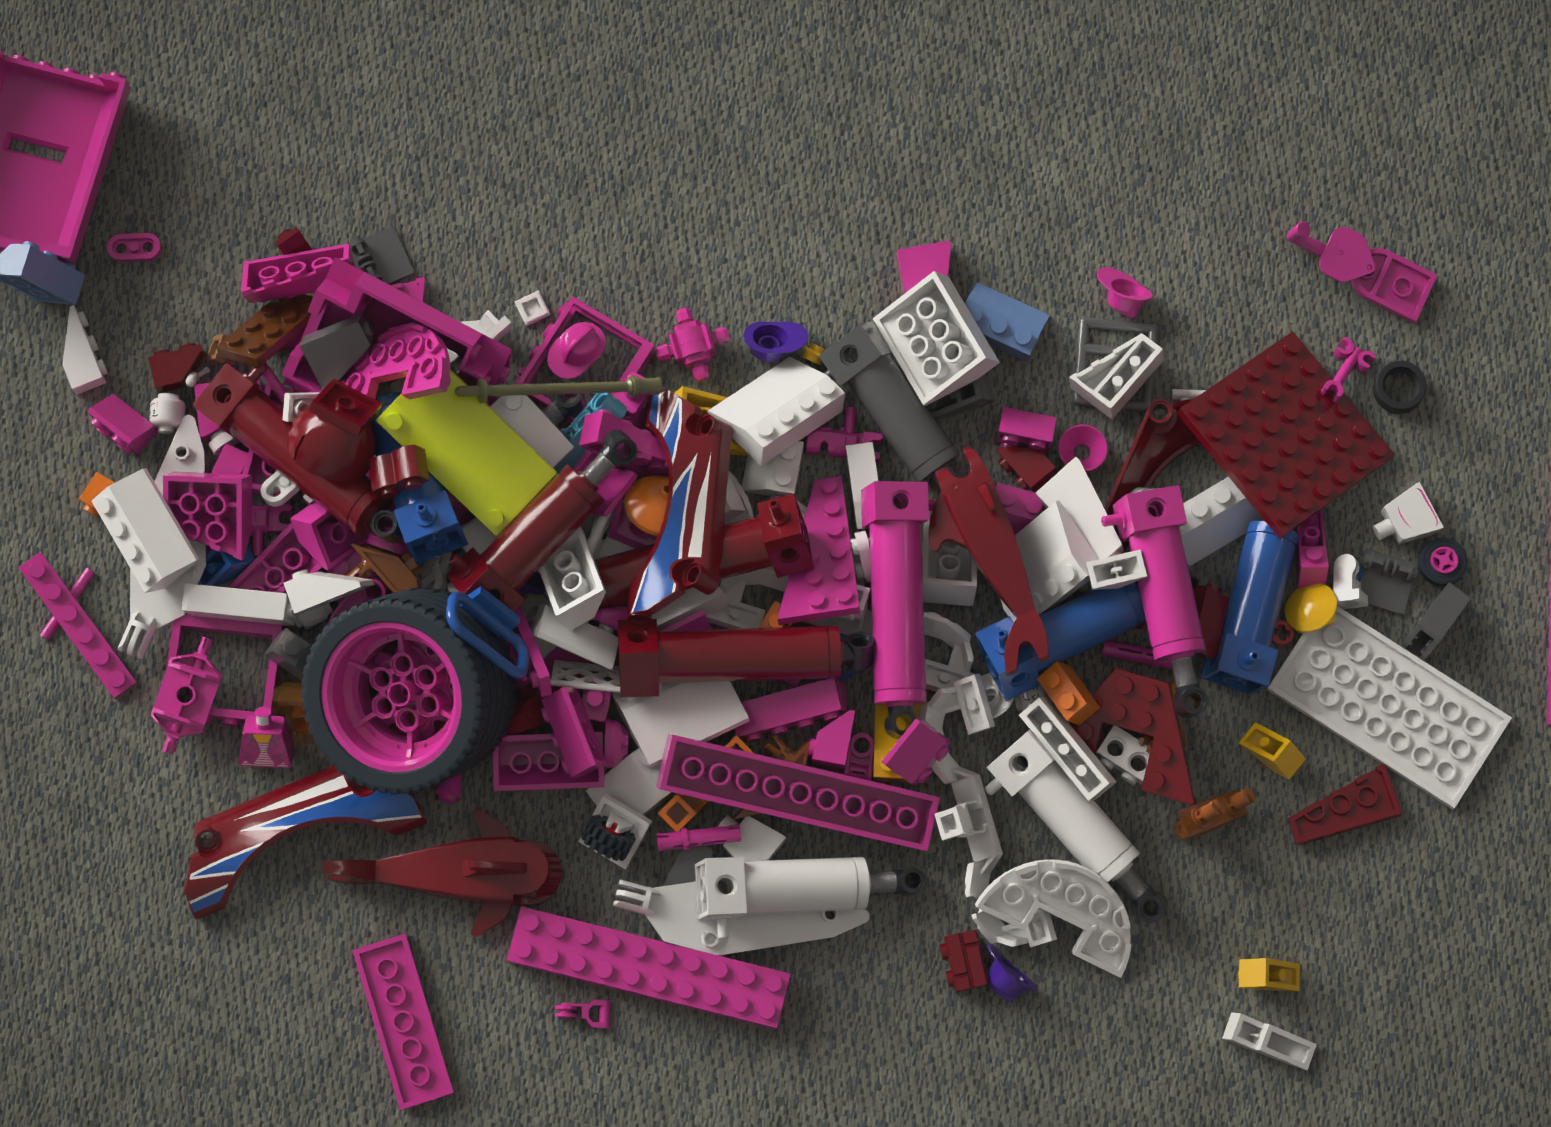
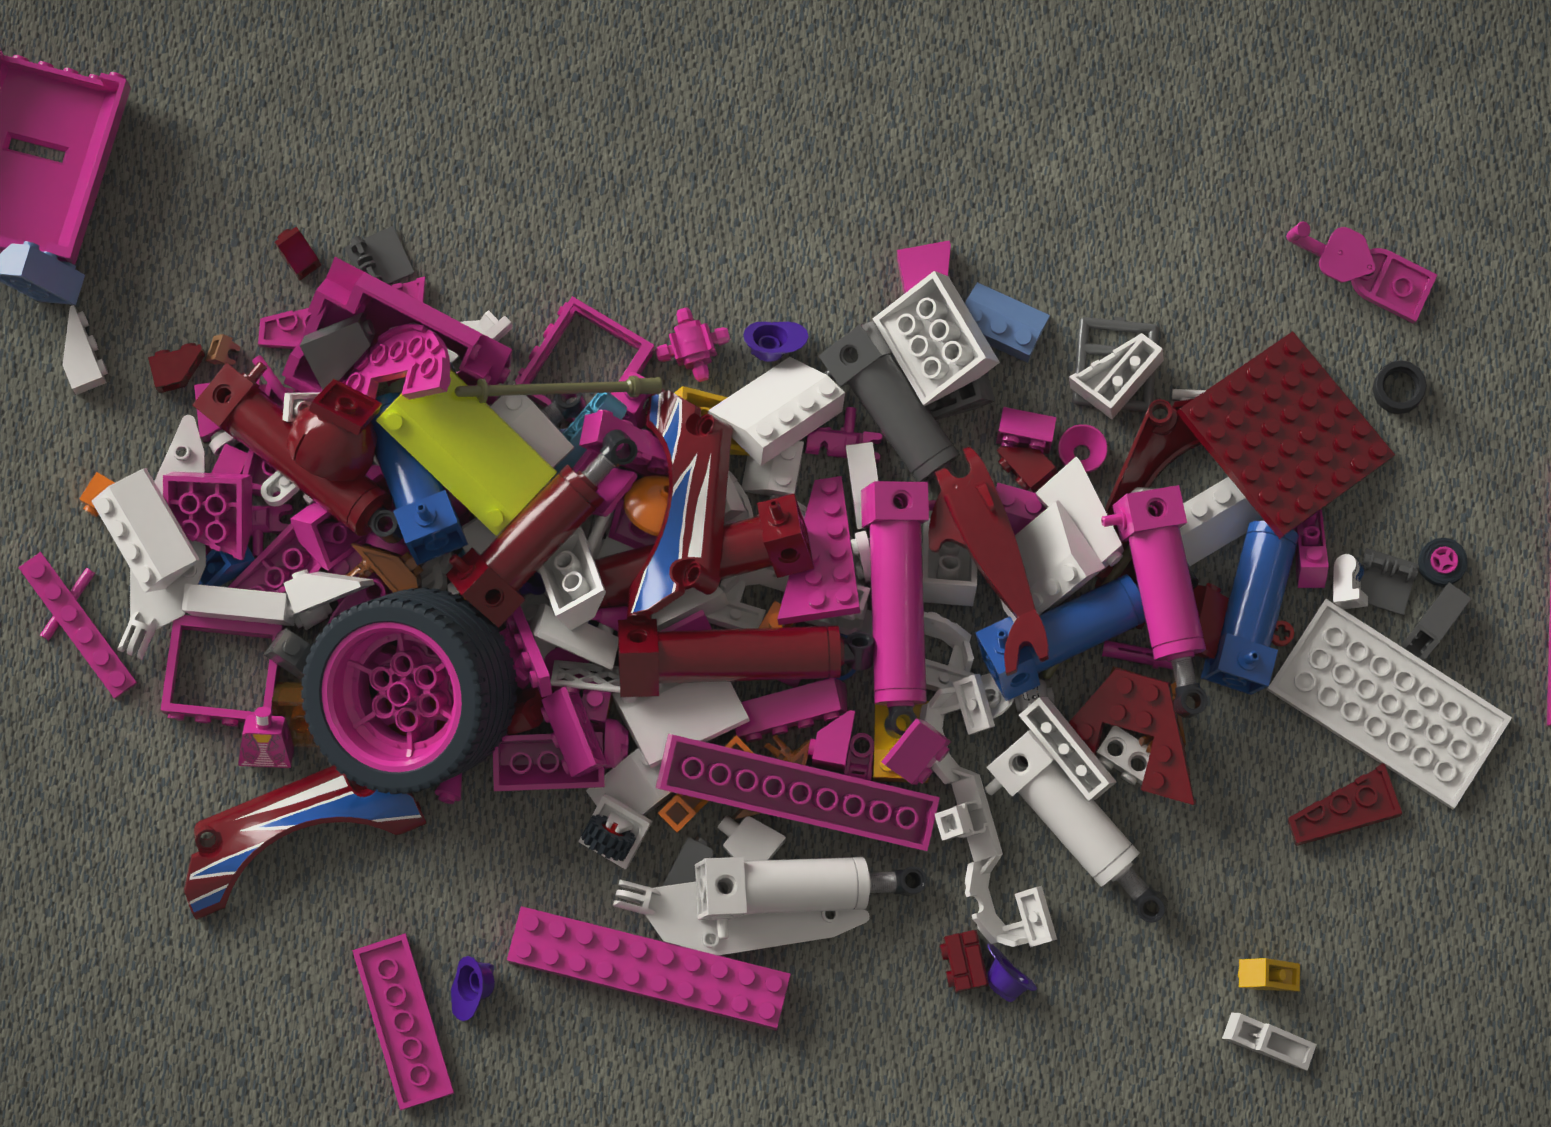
(122, 422): dark pink slope -> none
(134, 247): dark pink plate -> none
(167, 412): white head -> none
(187, 718): dark pink plate -> none
(194, 377): white piece -> none
(267, 331): reddish brown plate -> none
(290, 273): dark pink wedge -> none
(398, 471): dark red brick -> none
(471, 985): none -> dark purple piece
(480, 871): dark red animal -> none
(494, 617): blue bar -> none
(532, 308): white tile -> none
(576, 350): dark pink piece -> none
(604, 1012): dark pink piece -> none
(699, 837): dark pink pin -> none
(812, 353): yellow plate -> none
(1068, 693): orange brick -> none
(1072, 895): white plate -> none
(1116, 570): white slope -> none
(1123, 291): dark pink piece -> none
(1213, 813): dark orange connector -> none
(1273, 750): yellow slope -> none
(1311, 608): yellow dish -> none
(1354, 357): dark pink bar -> none
(1408, 517): white torso -> none

